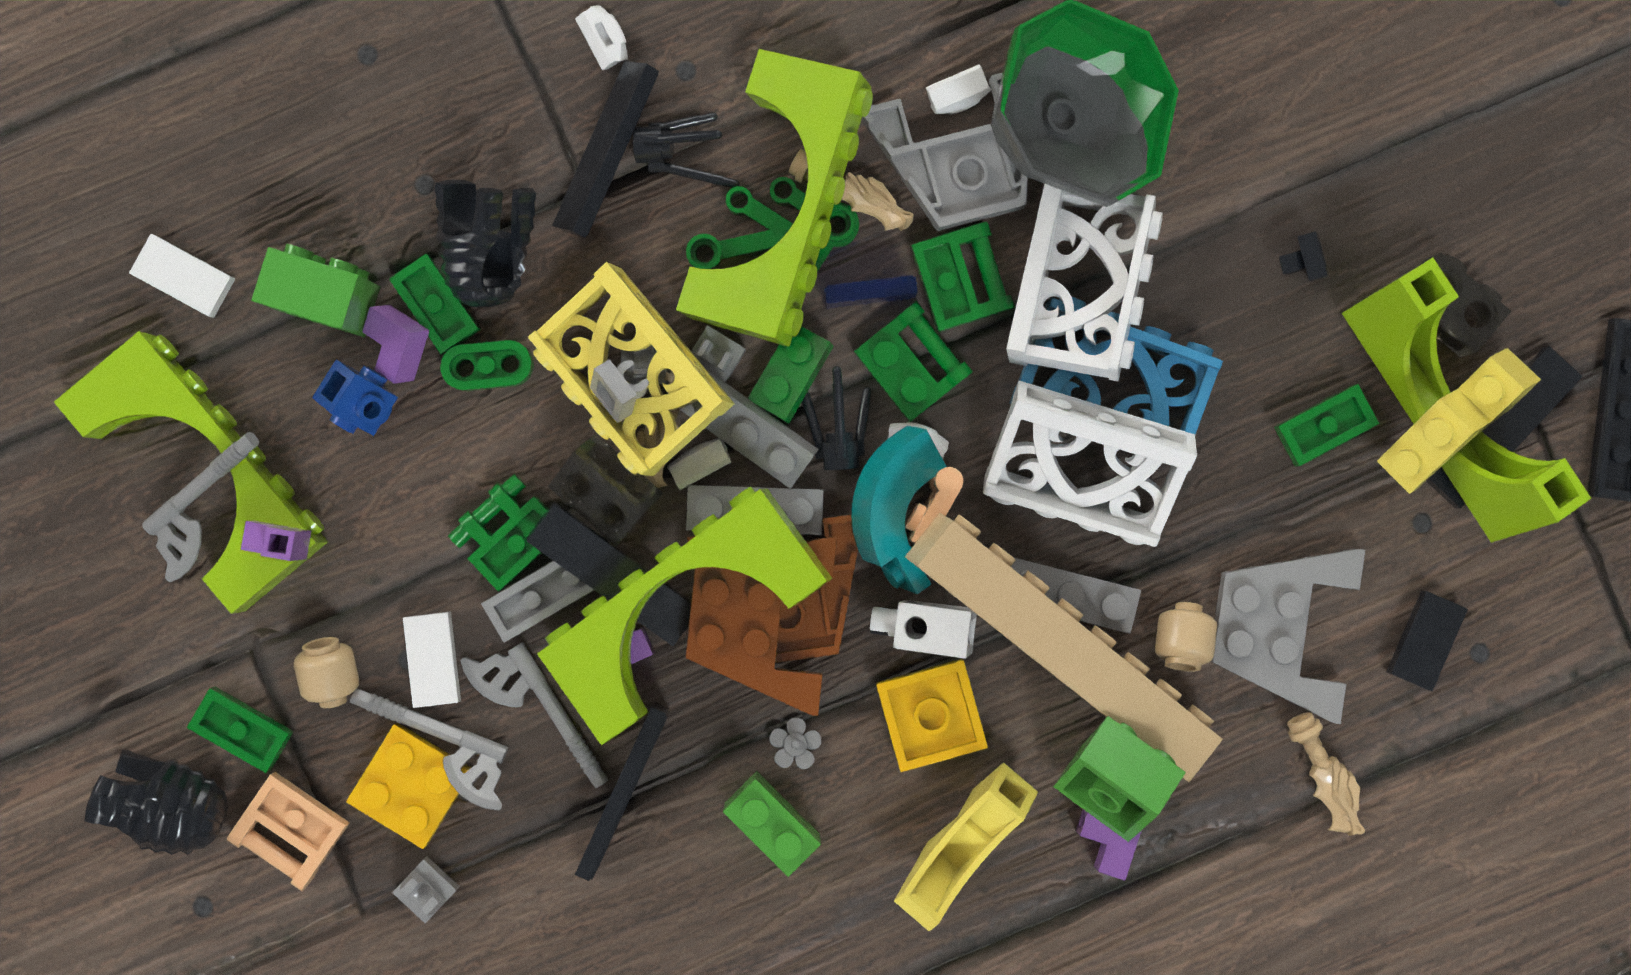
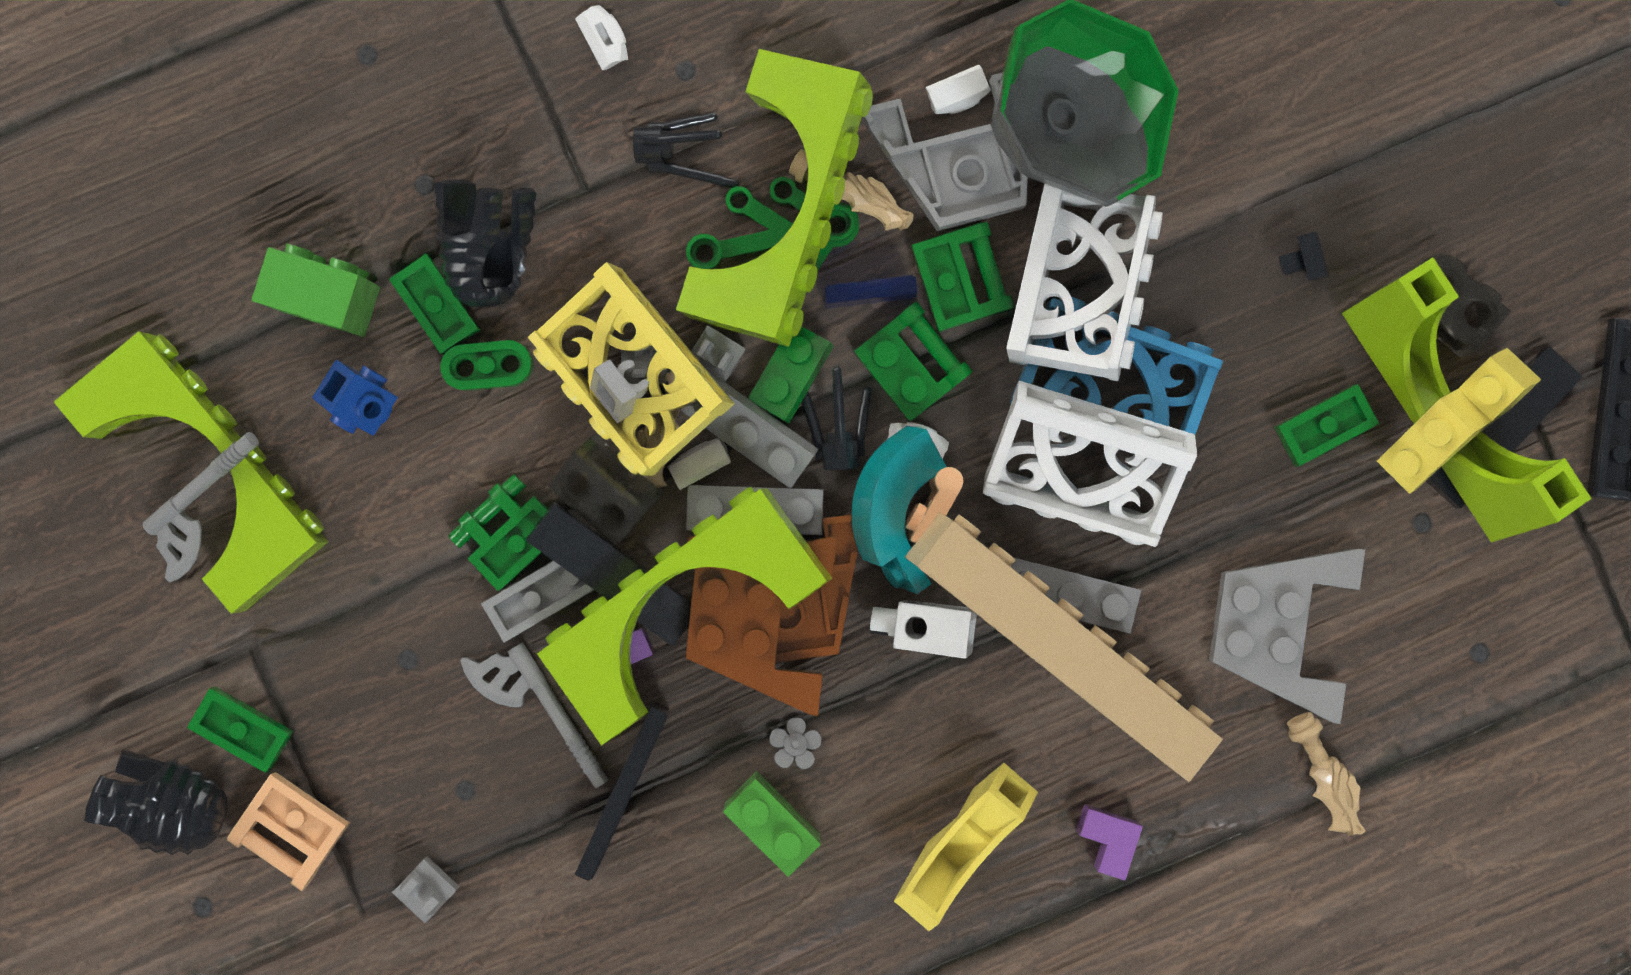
(182, 275): white tile -> none
(276, 540): medium lavender piece -> none
(326, 672): tan head -> none
(400, 340): medium lavender piece -> none
(406, 786): yellow plate -> none
(431, 659): white tile -> none
(468, 742): light grey piece -> none
(606, 148): black tile -> none
(931, 715): yellow plate -> none
(1120, 779): bright green brick -> none
(1186, 637): tan head -> none
(1427, 640): black tile -> none

